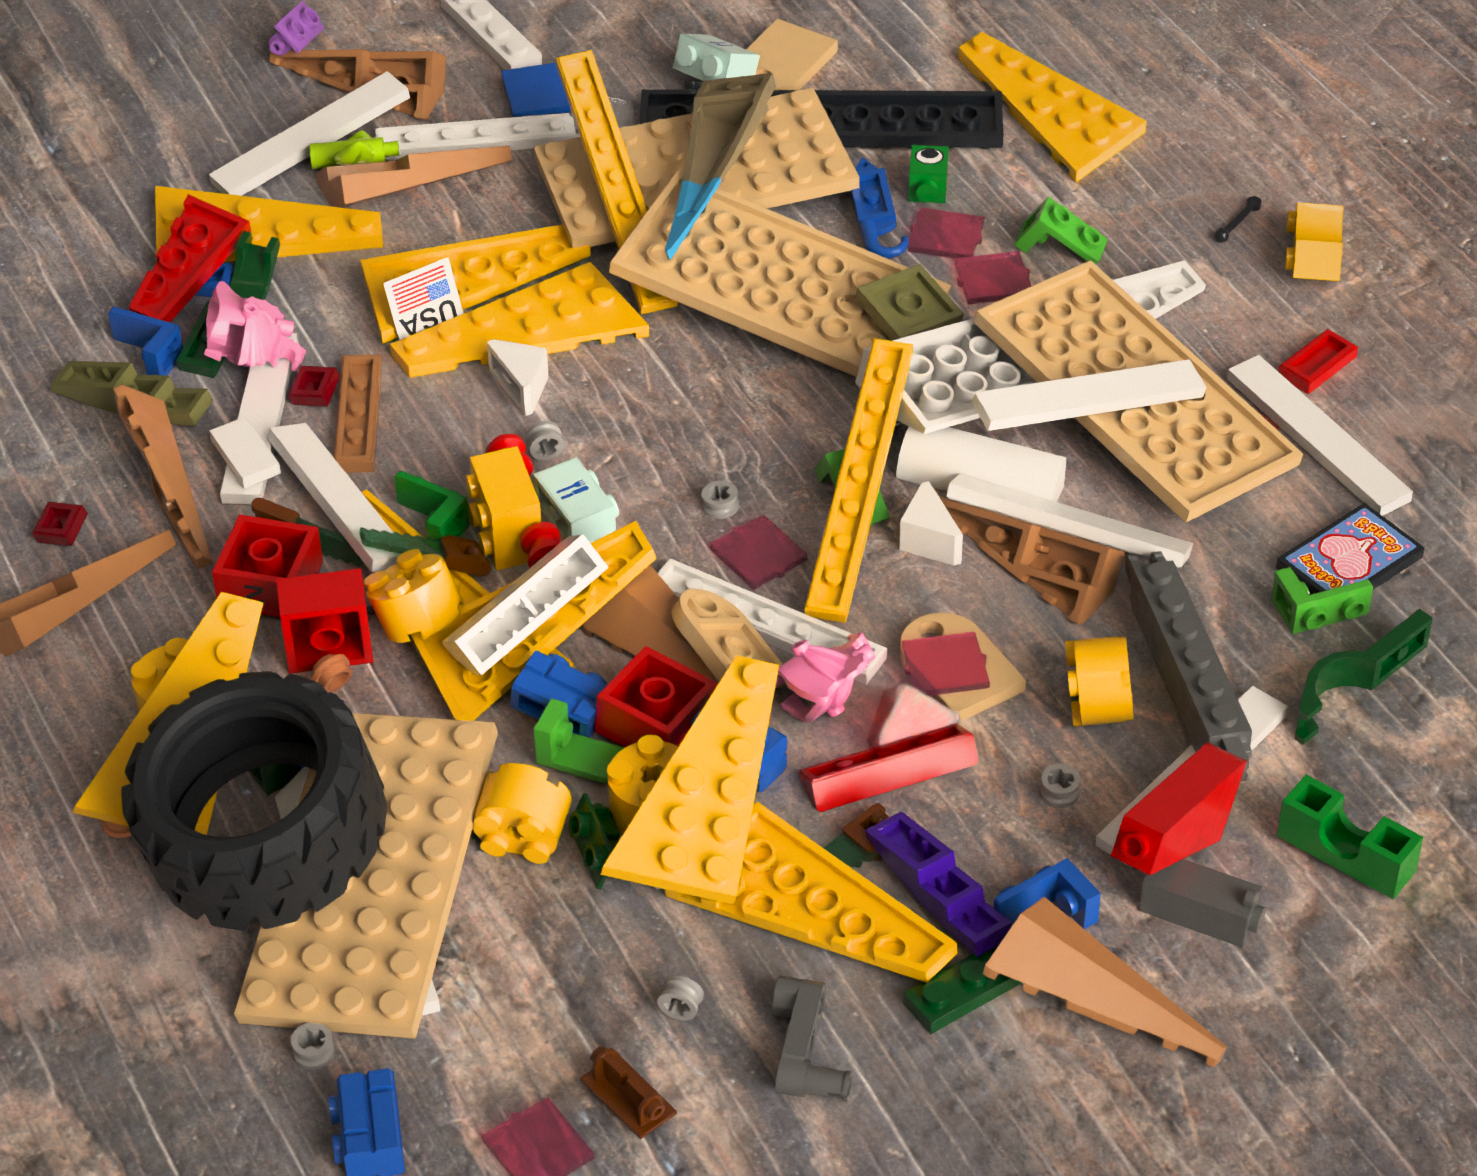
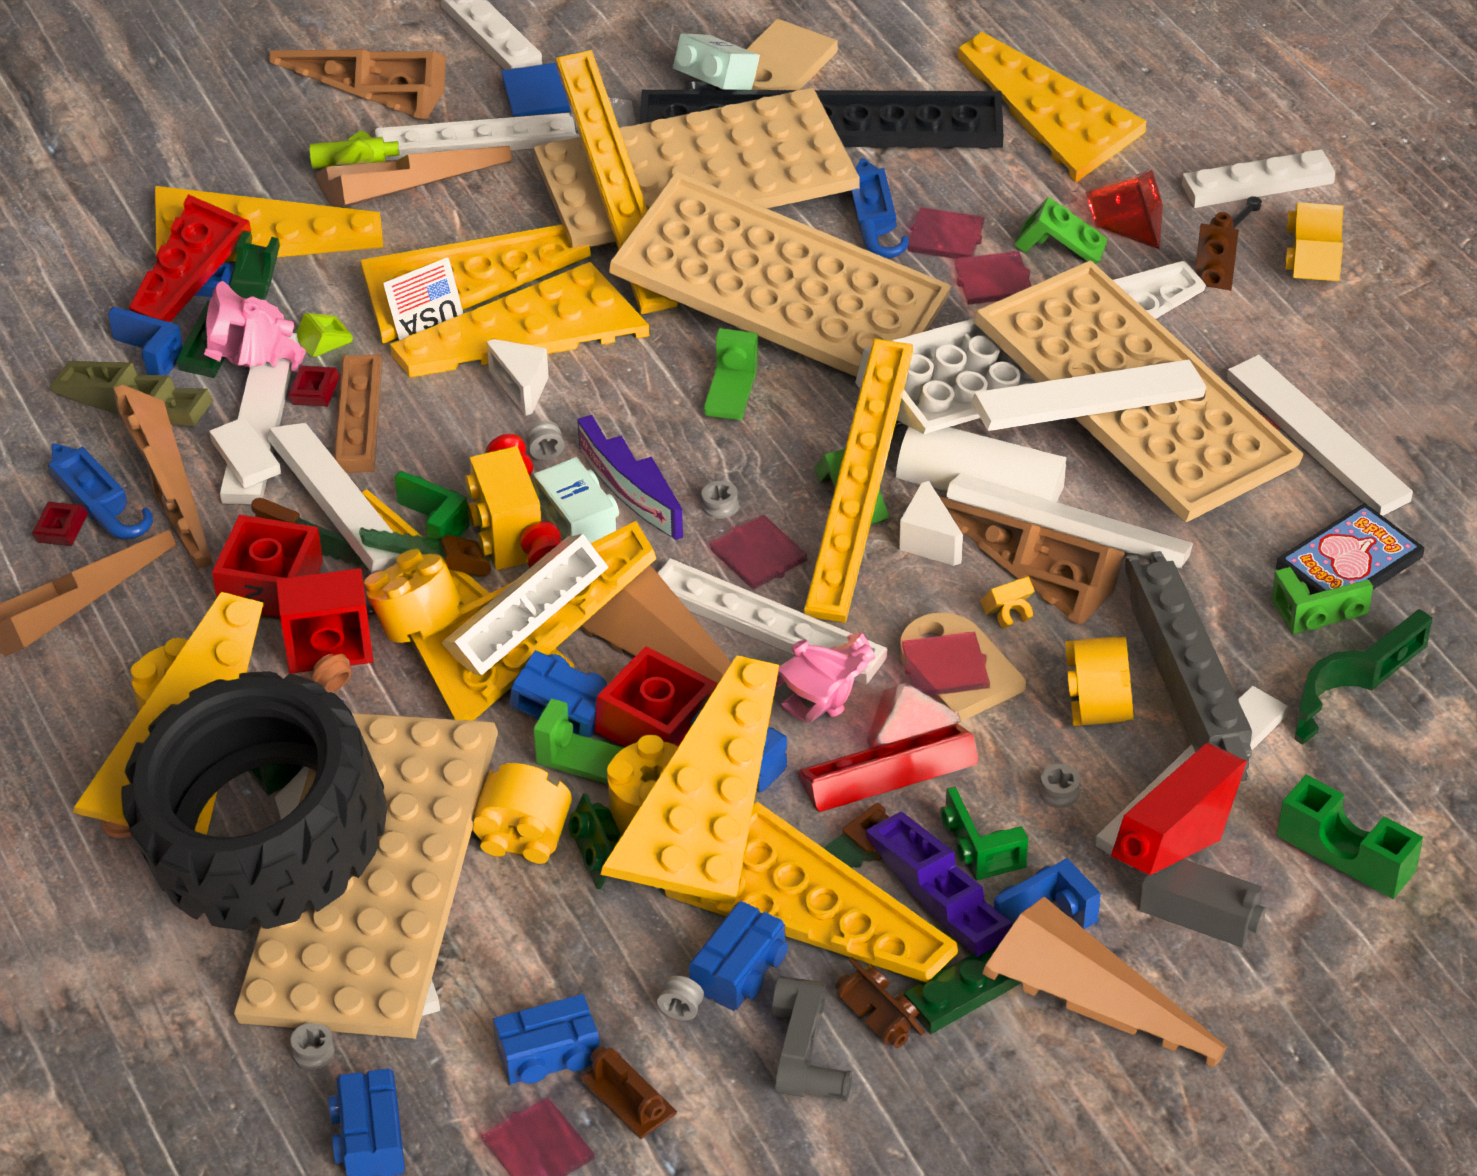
(95, 490): none -> blue plate
(295, 30): medium lavender hinge -> none
(322, 333): none -> lime slope
(323, 126): white tile -> none
(546, 1039): none -> blue brick
(632, 481): none -> slope
(718, 631): tan tile -> none
(721, 125): dark tan plate -> none
(734, 374): none -> bright green bracket
(739, 955): none -> blue brick
(892, 1015): none -> reddish brown hinge
(908, 303): olive plate -> none
(928, 174): green brick -> none
(987, 854): none -> green bracket
(1009, 597): none -> yellow tile
(1129, 208): none -> clear red slope
(1217, 252): none -> reddish brown hinge
(1258, 178): none -> white plate
(1318, 361): red tile -> none

